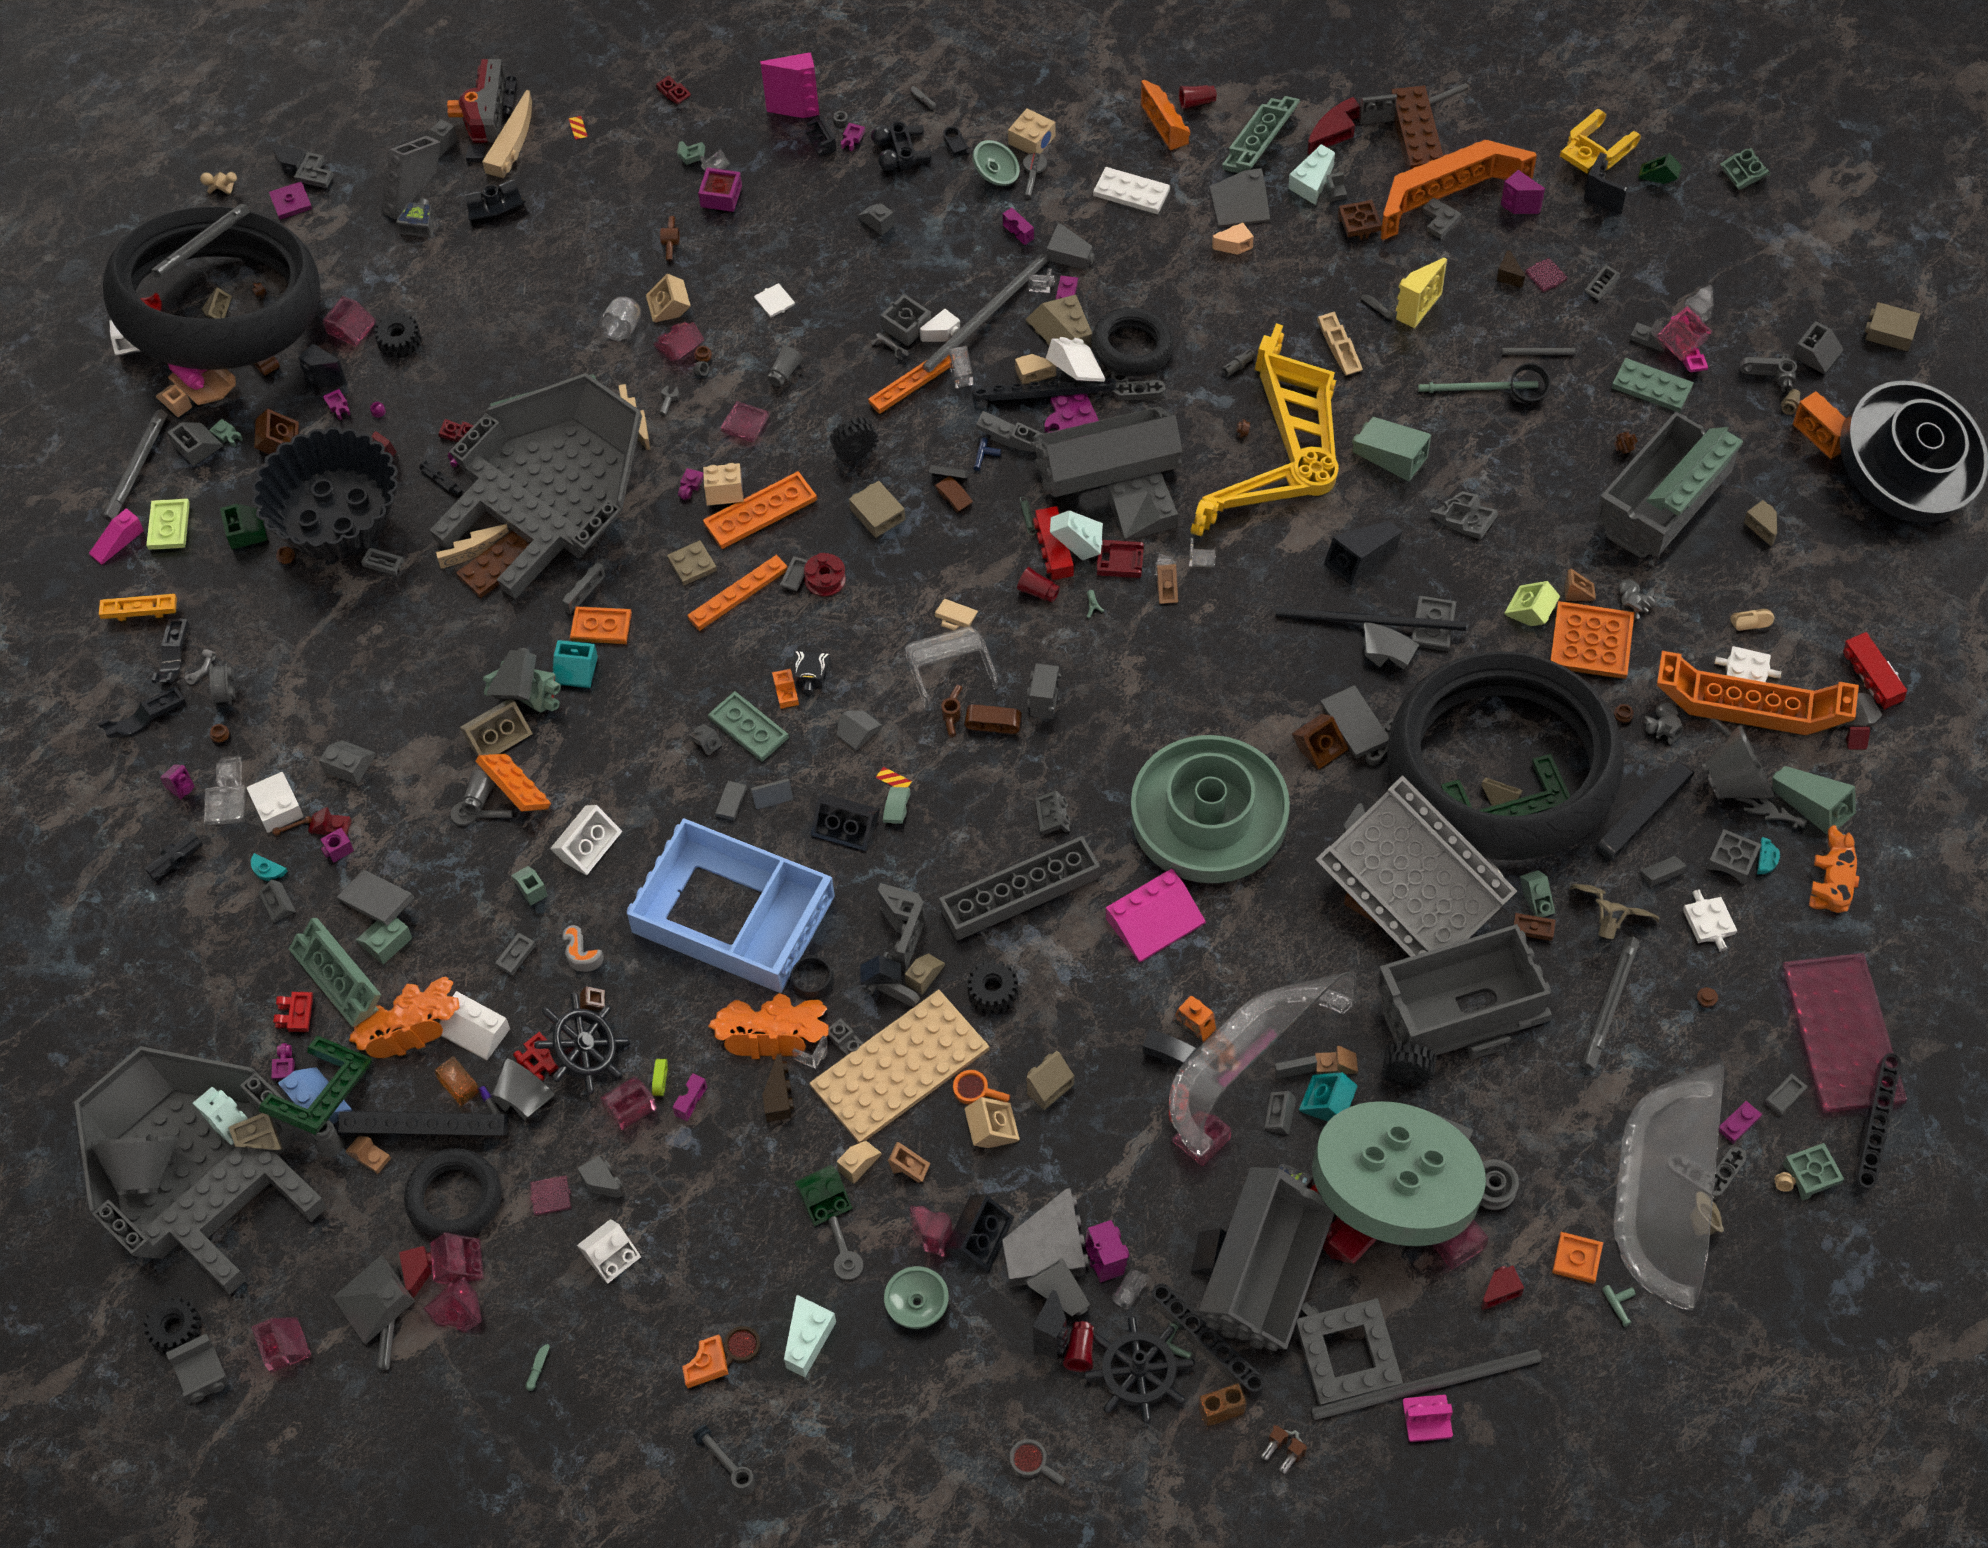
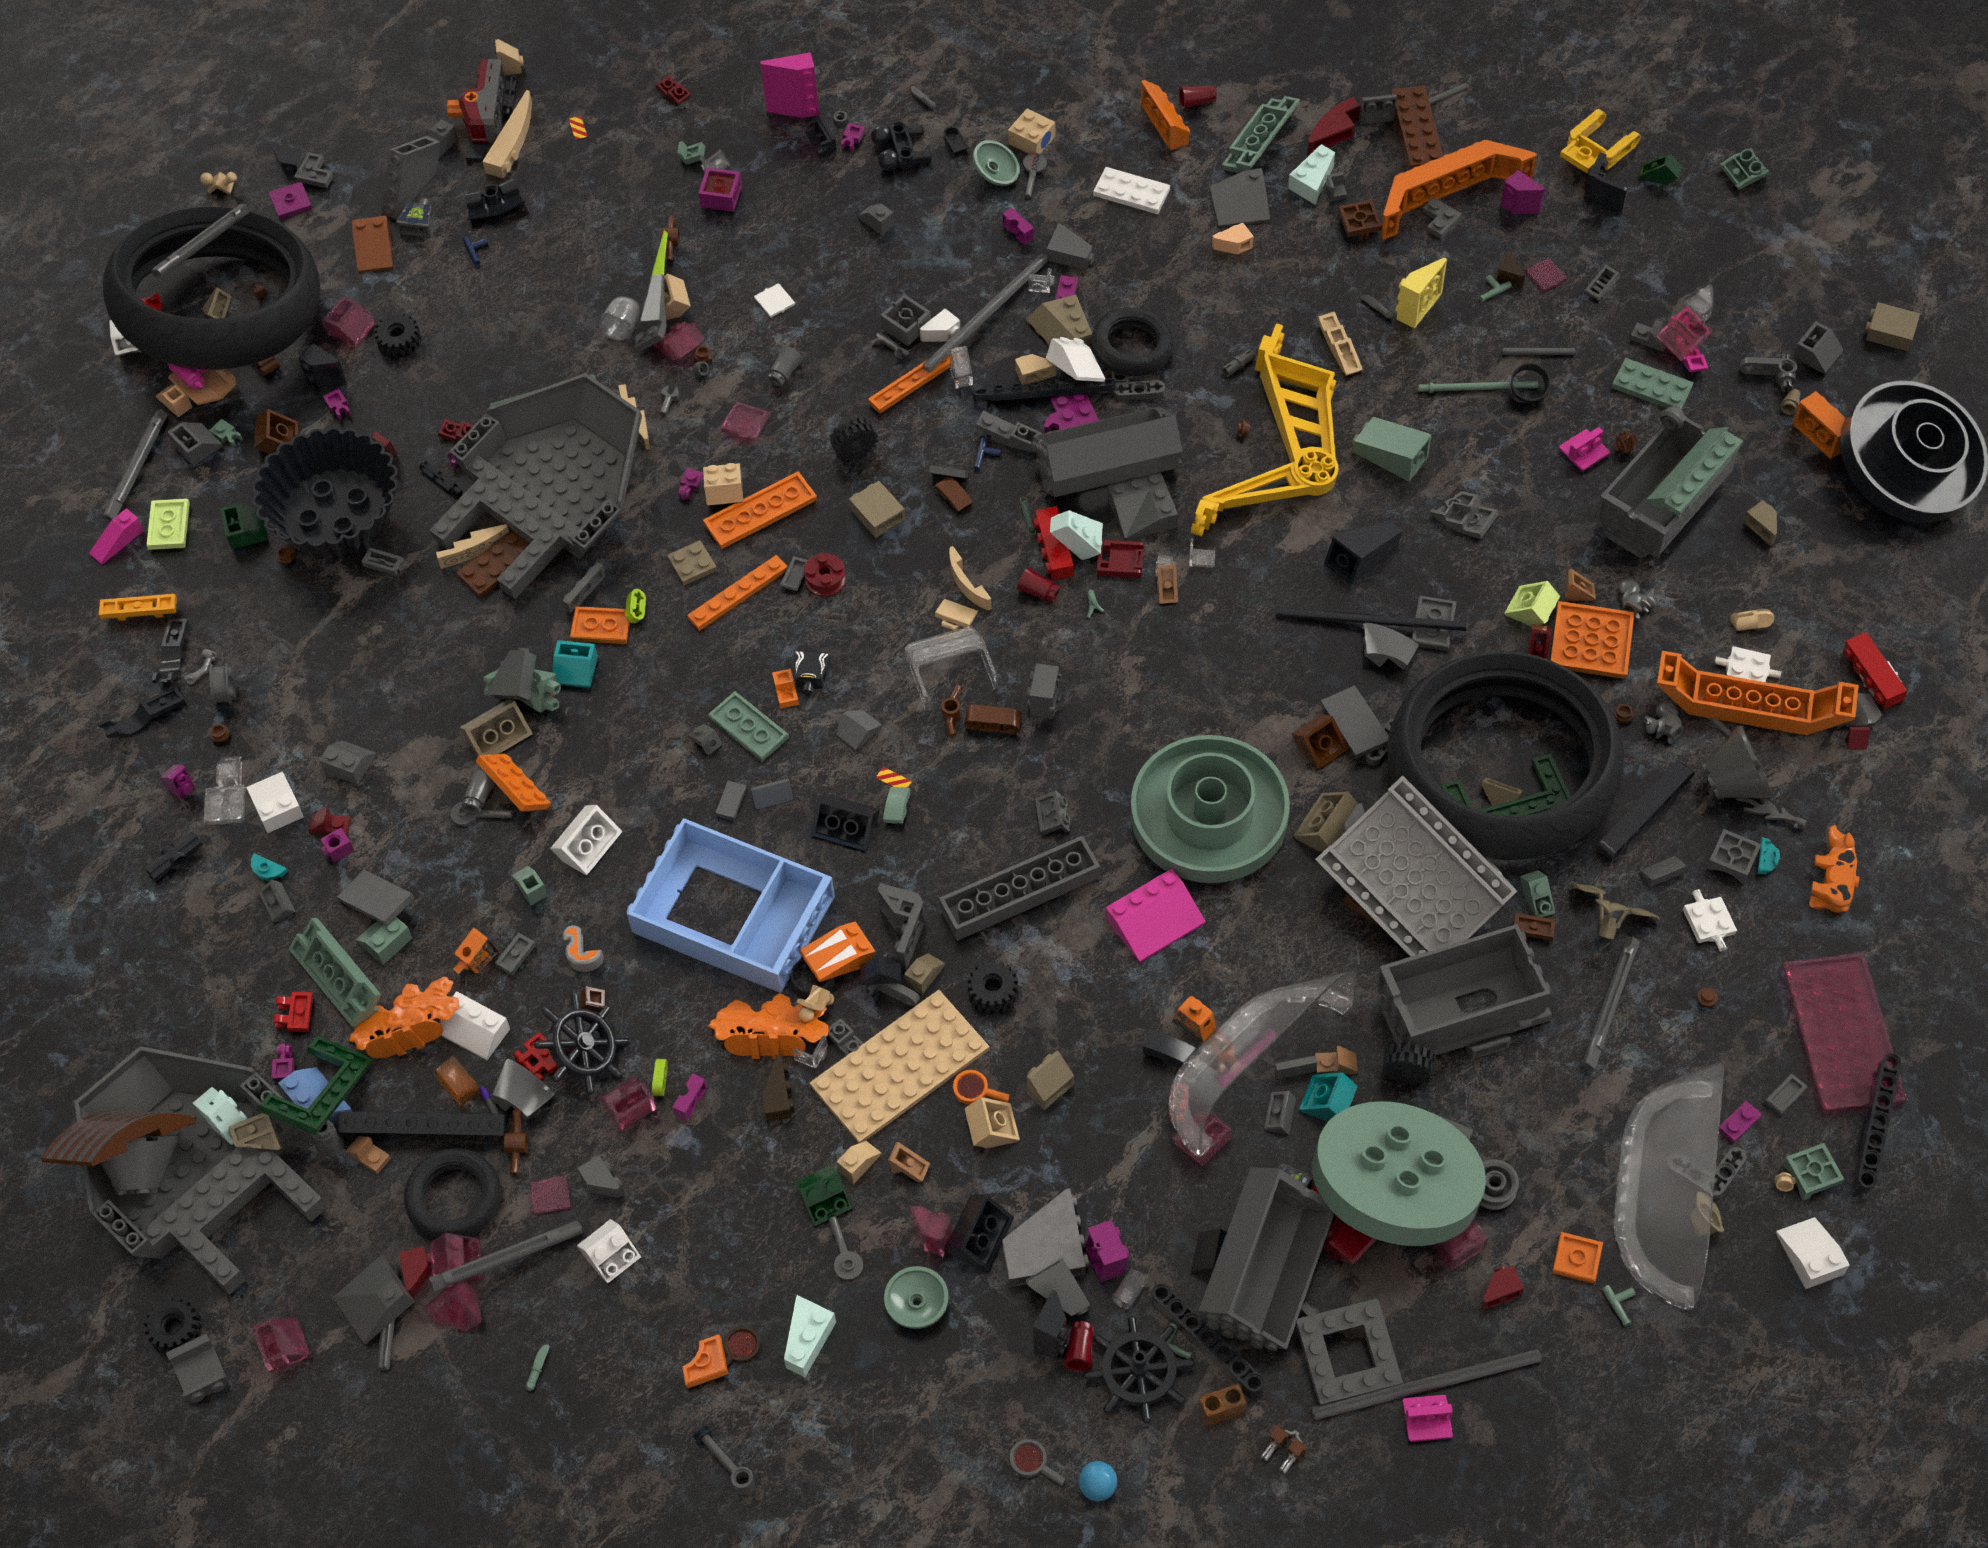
(106, 1135): none -> reddish brown slope
(276, 831): reddish brown hinge -> none
(372, 244): none -> dark orange slope
(377, 409): magenta hinge -> none
(472, 246): none -> dark blue piece
(474, 953): none -> orange torso
(505, 1255): none -> dark grey piece
(510, 58): none -> tan slope
(516, 1142): none -> reddish brown piece
(632, 604): none -> lime beam
(653, 317): none -> dark grey plate
(817, 1000): none -> tan piece
(838, 952): none -> orange slope
(976, 595): none -> tan slope
(1097, 1481): none -> dark azure piece
(1326, 820): none -> dark tan slope
(1497, 288): none -> sand green piece
(1539, 641): none -> dark red slope
(1585, 448): none -> dark pink bracket
(1672, 418): none -> dark grey cone
(1813, 1252): none -> white slope
(1816, 797): sand green slope -> none

